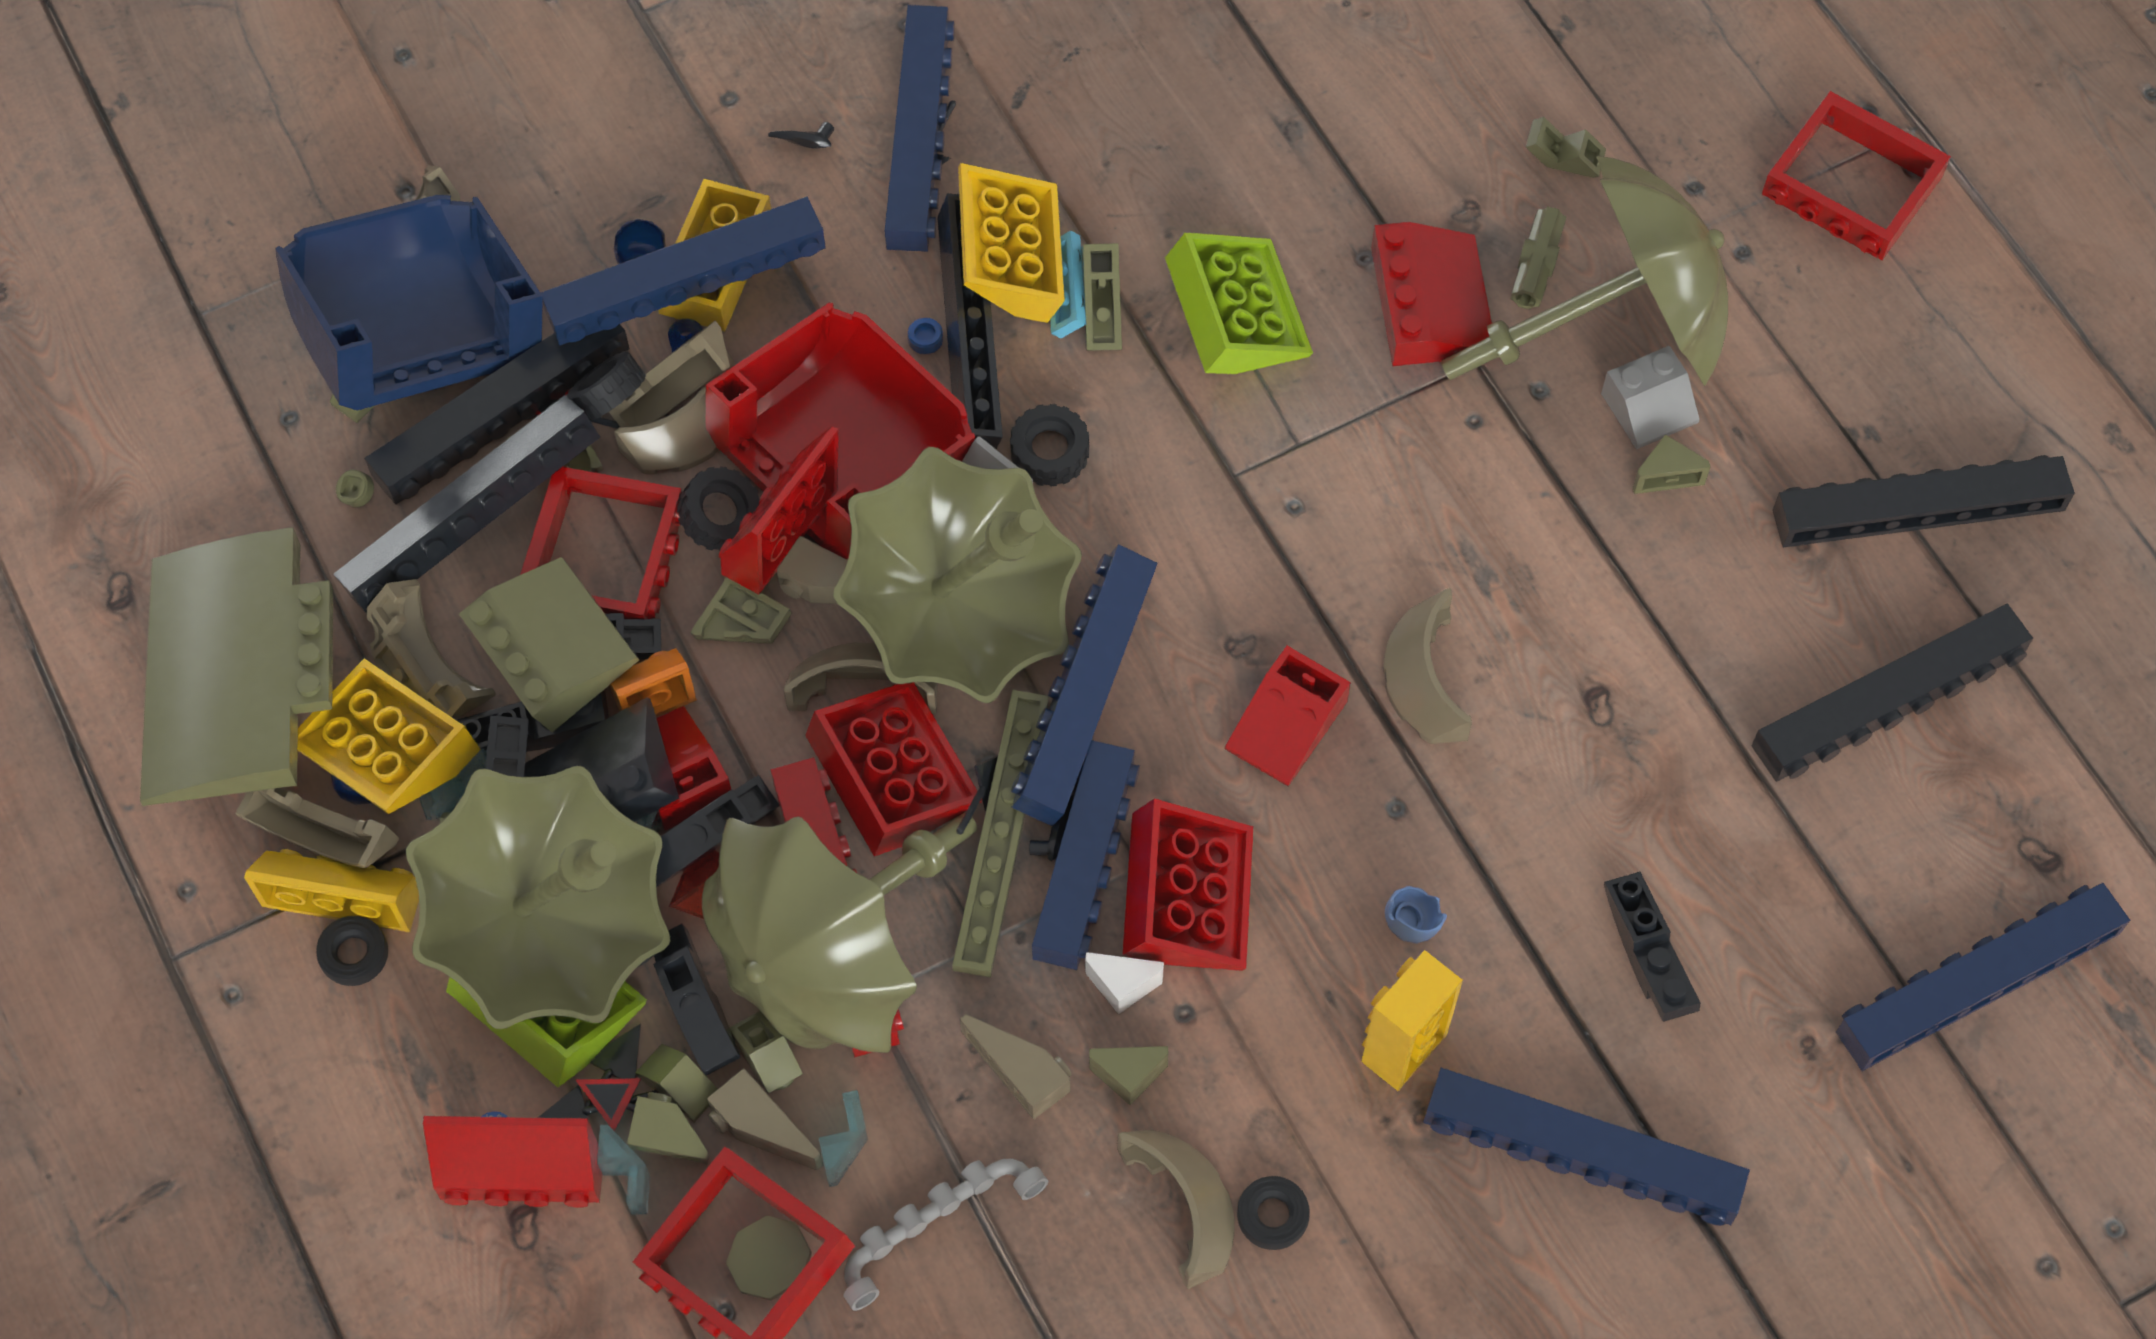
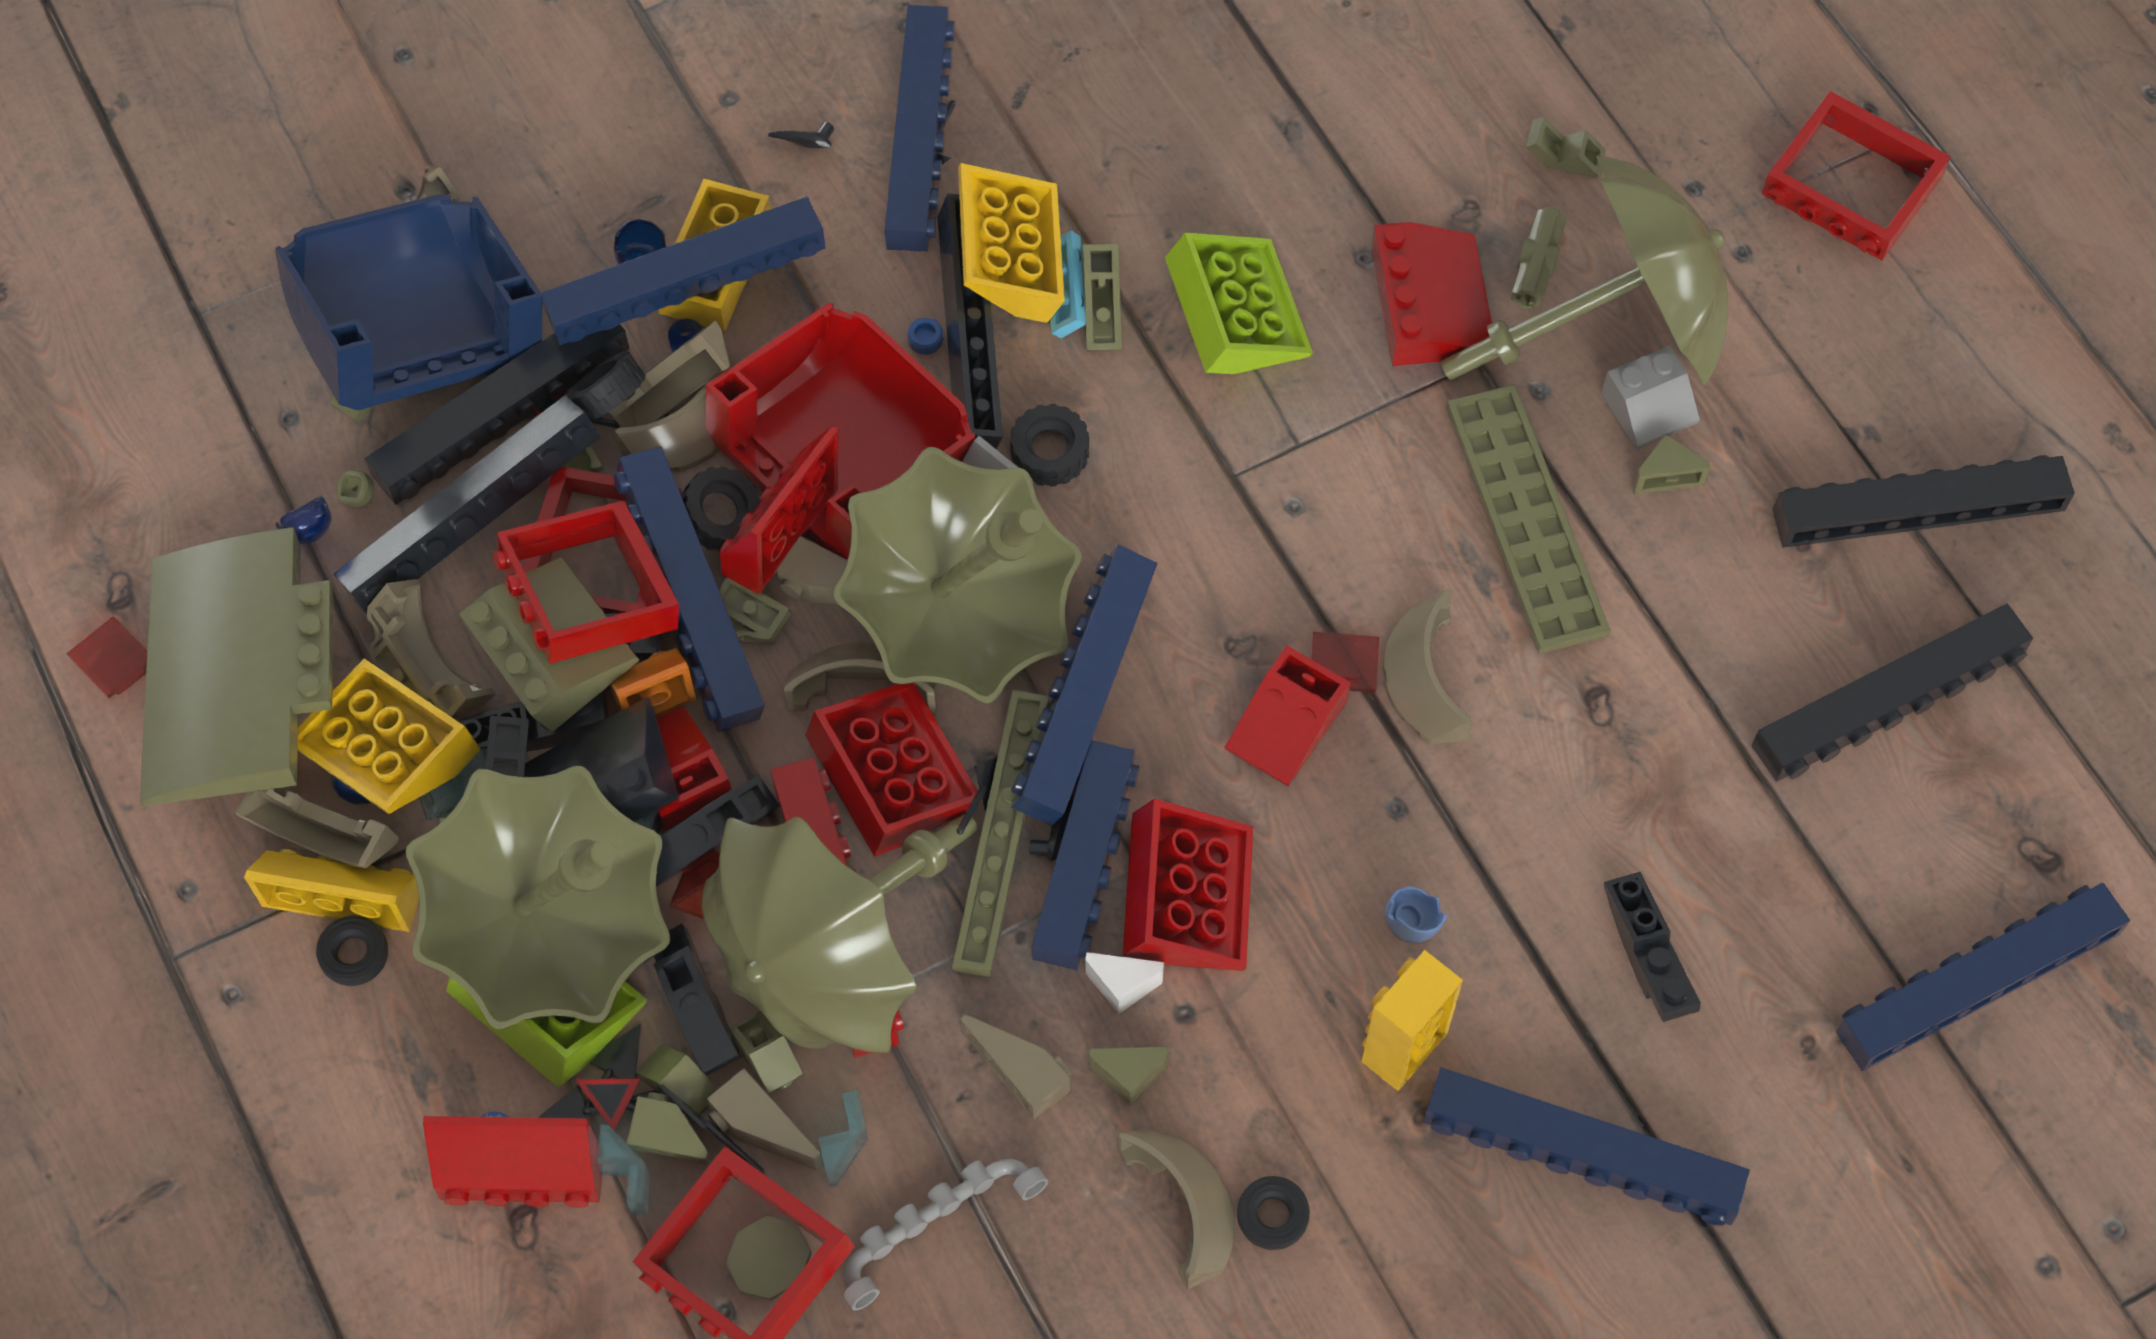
(111, 658): none -> clear red piece
(309, 520): none -> clear blue hair
(574, 530): none -> red window
(703, 621): none -> dark blue brick
(713, 1129): none -> black piece
(1349, 657): none -> clear red piece
(1527, 519): none -> olive plate

